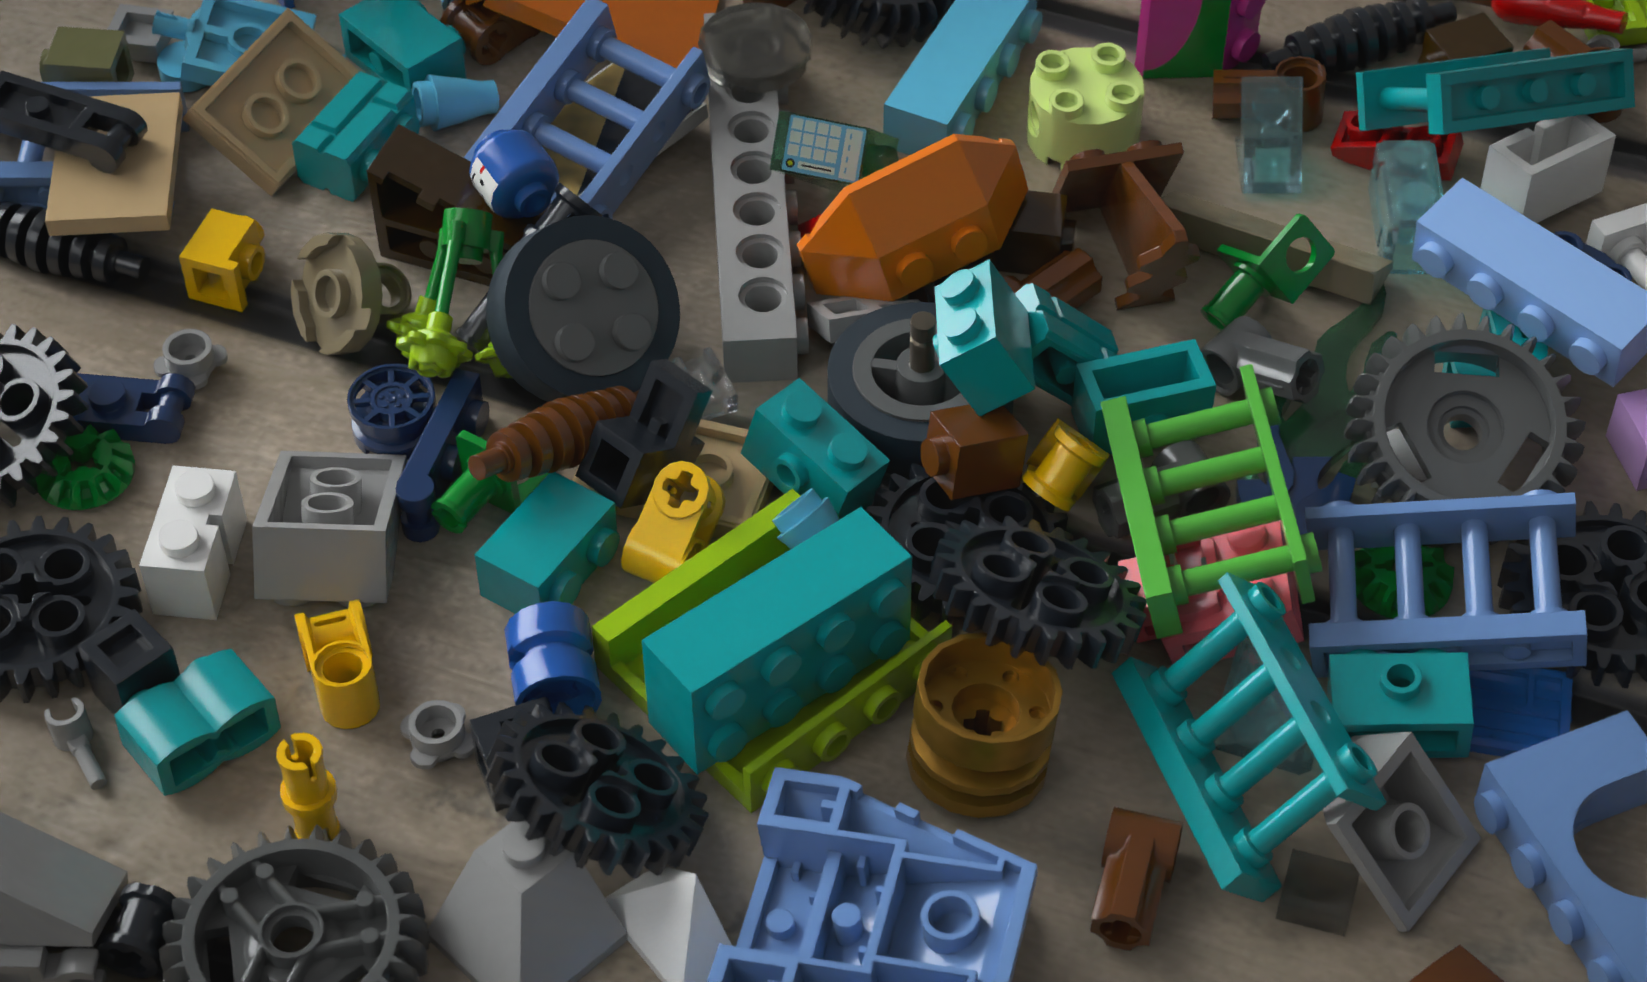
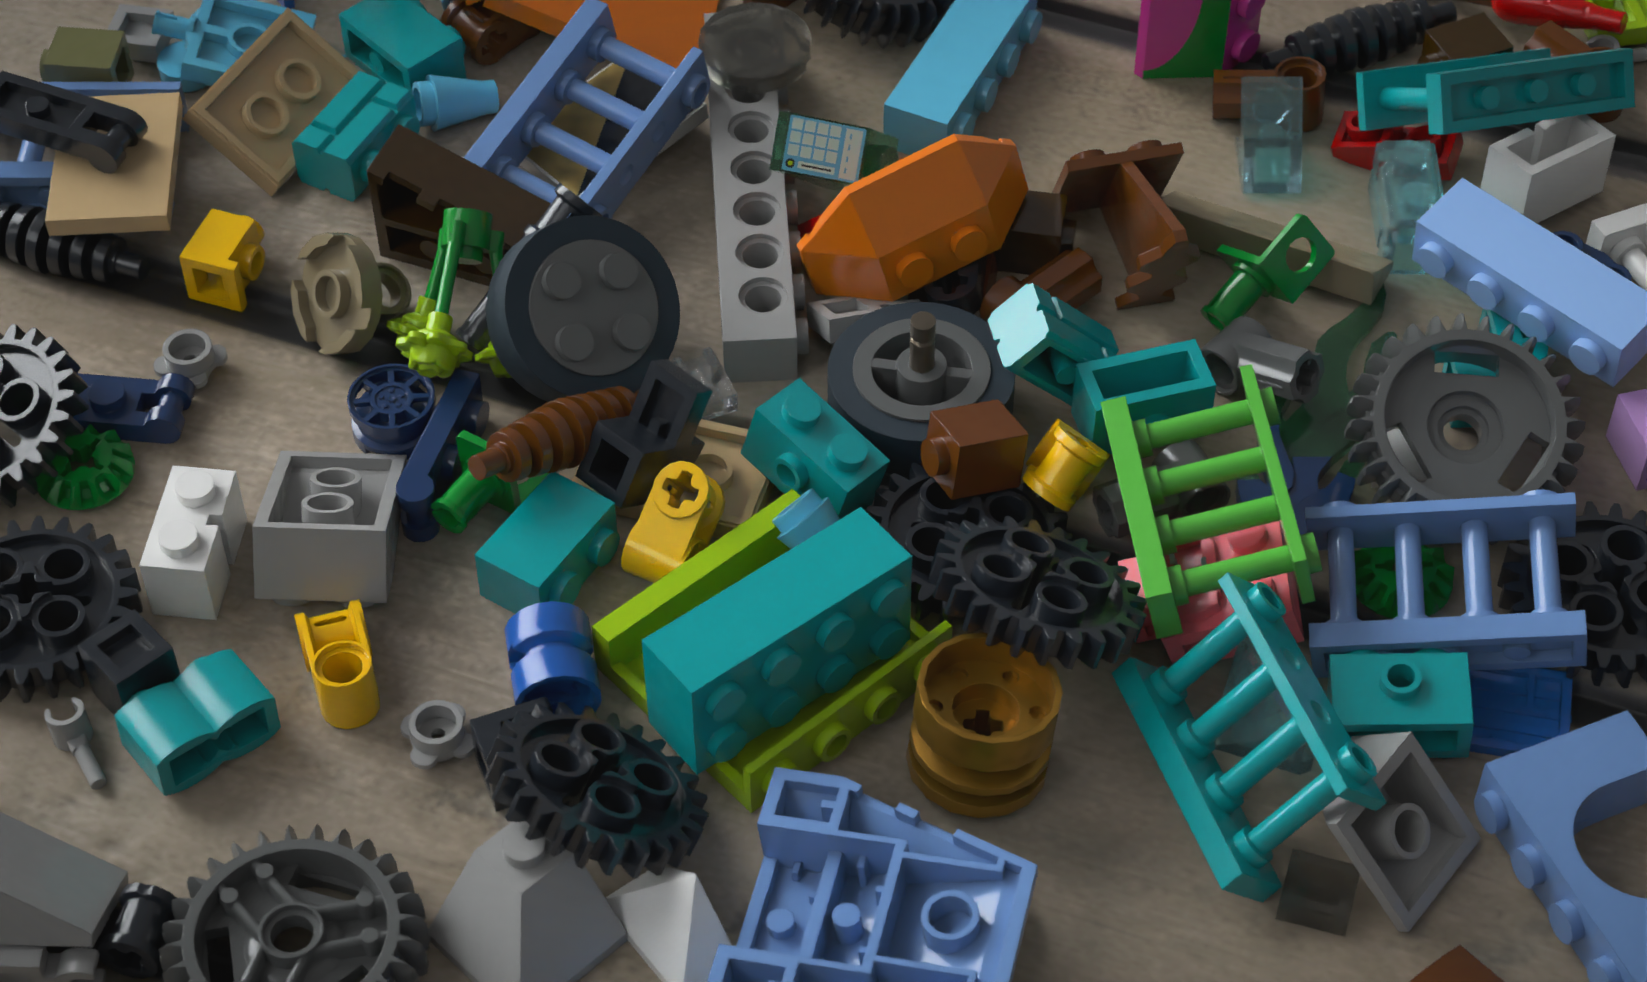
(307, 787): yellow pin -> none
(513, 174): blue head -> none
(983, 338): teal brick -> none
(1083, 102): yellowish green brick -> none
(1136, 864): reddish brown piece -> none

